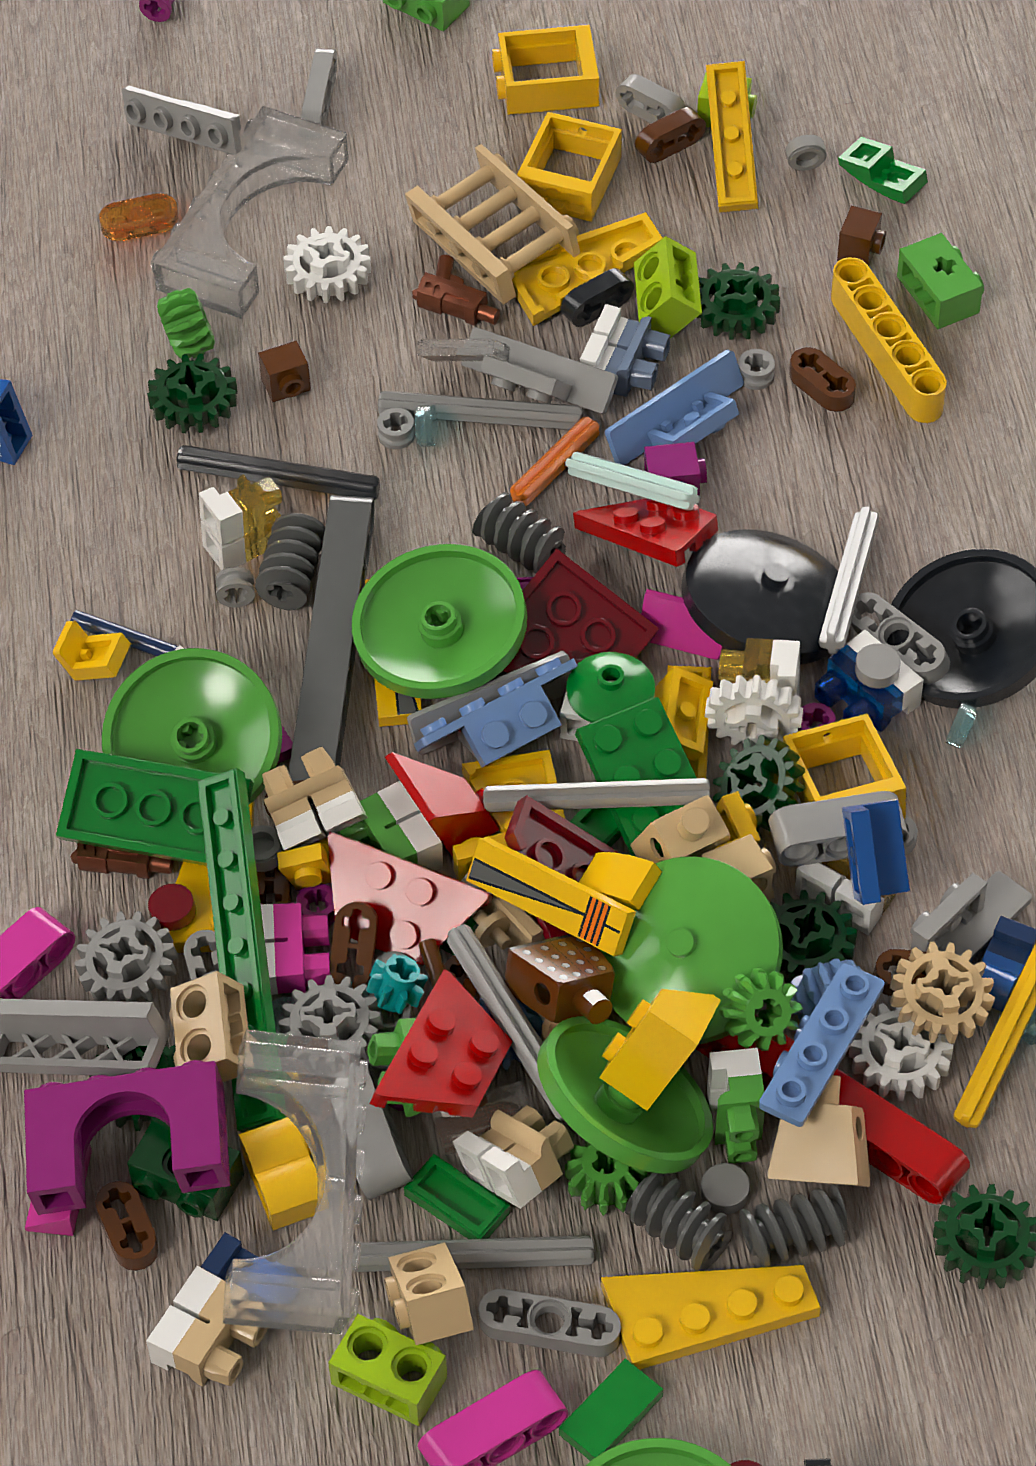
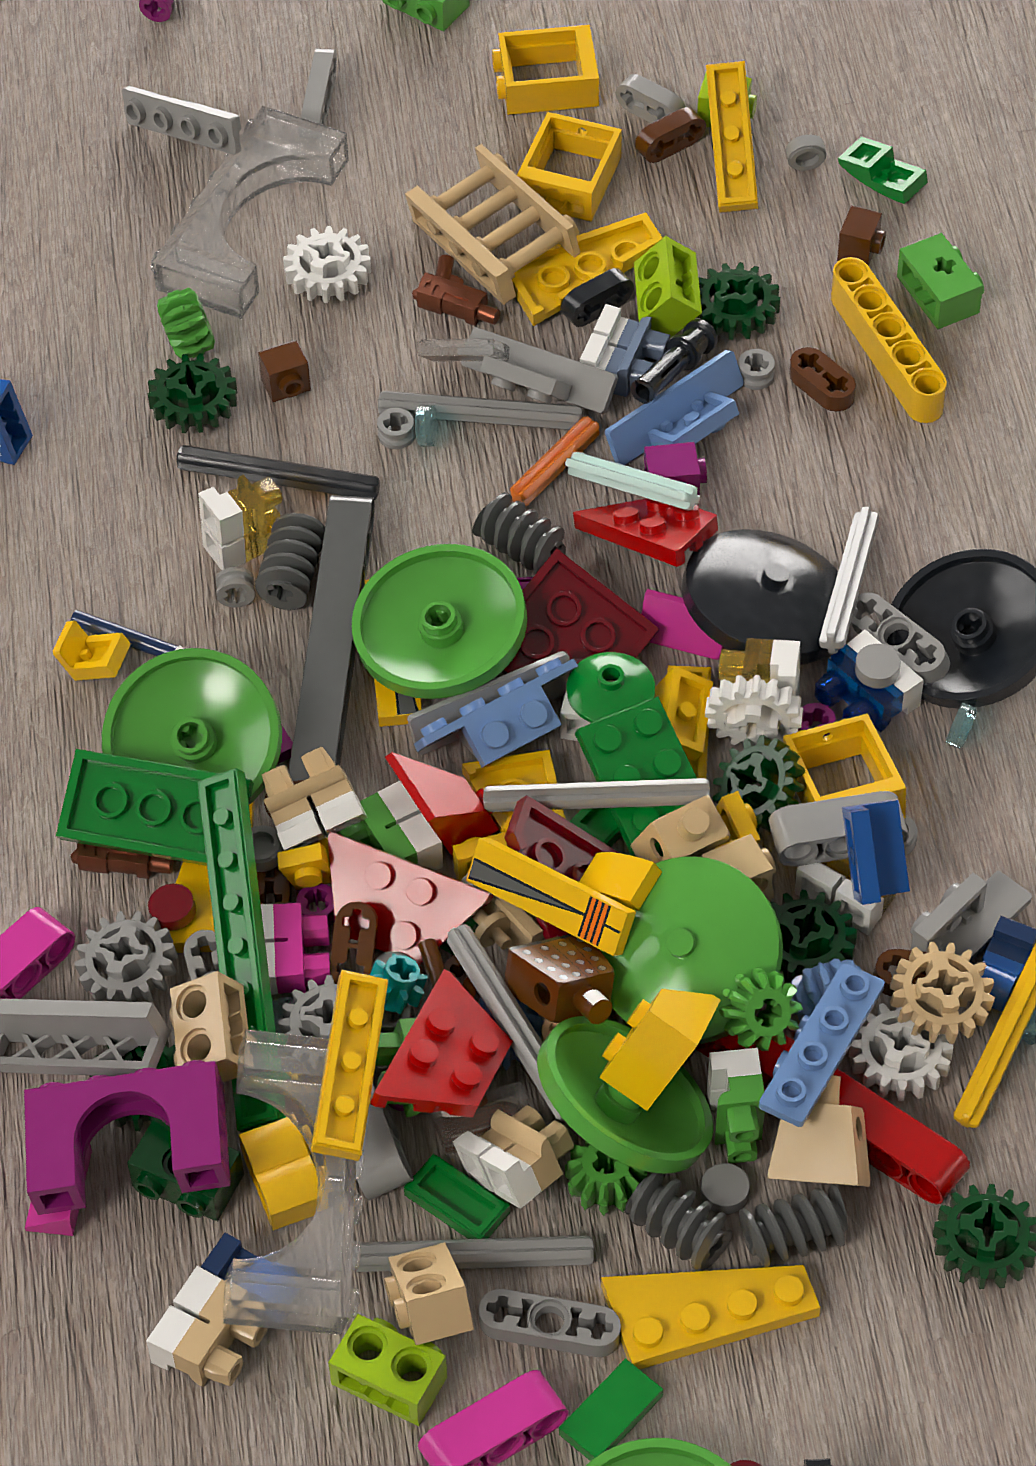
(136, 1221): reddish brown beam -> none
(138, 217): clear orange plate -> none
(349, 1065): none -> yellow tile
(680, 355): none -> black pin

